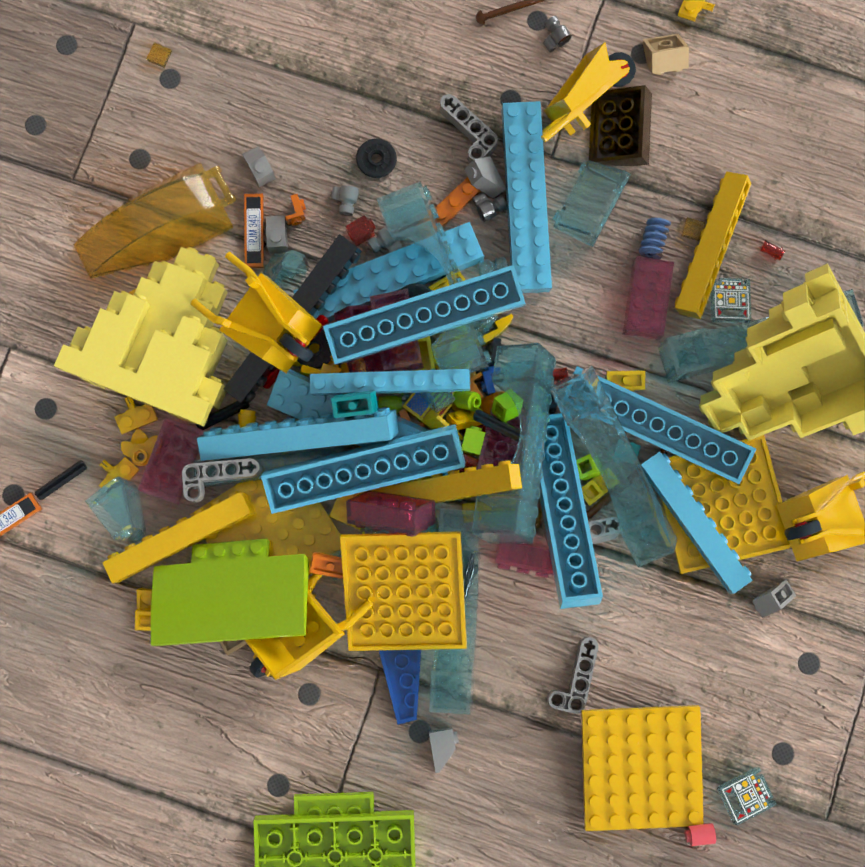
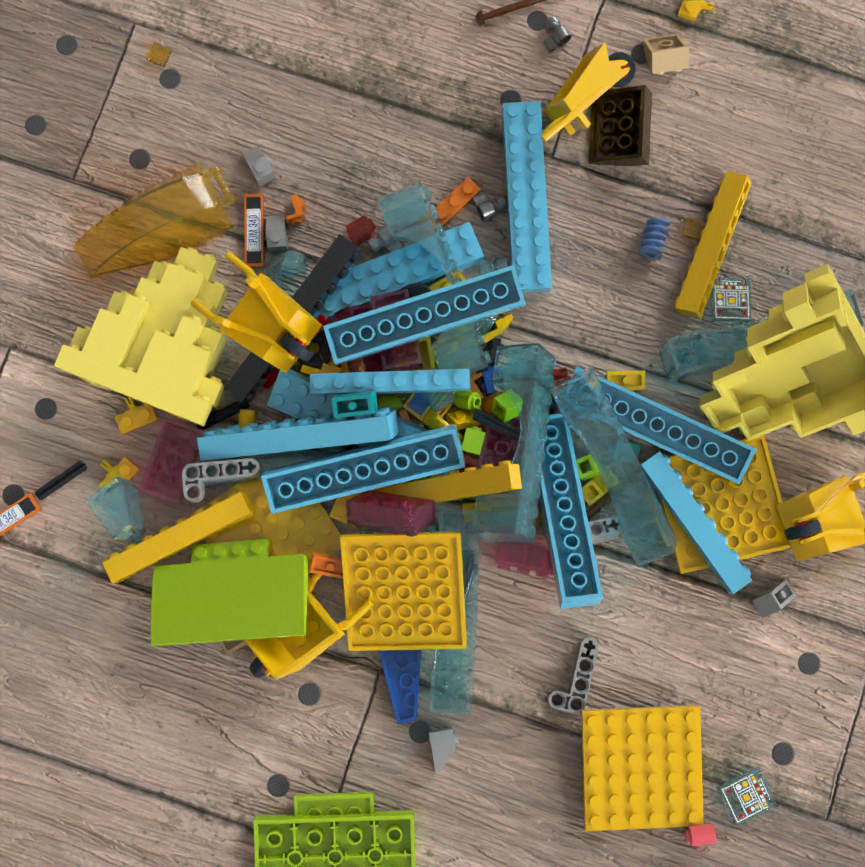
(139, 445): yellow plate -> none
(143, 610): yellow slope -> none
(348, 196): light grey piece -> none
(378, 169): black wheel -> none
(466, 125): light grey beam -> none
(485, 177): light grey slope -> none
(591, 201): clear light blue windscreen -> none
(648, 298): clear pink brick -> none
(772, 250): clear red pin -> none

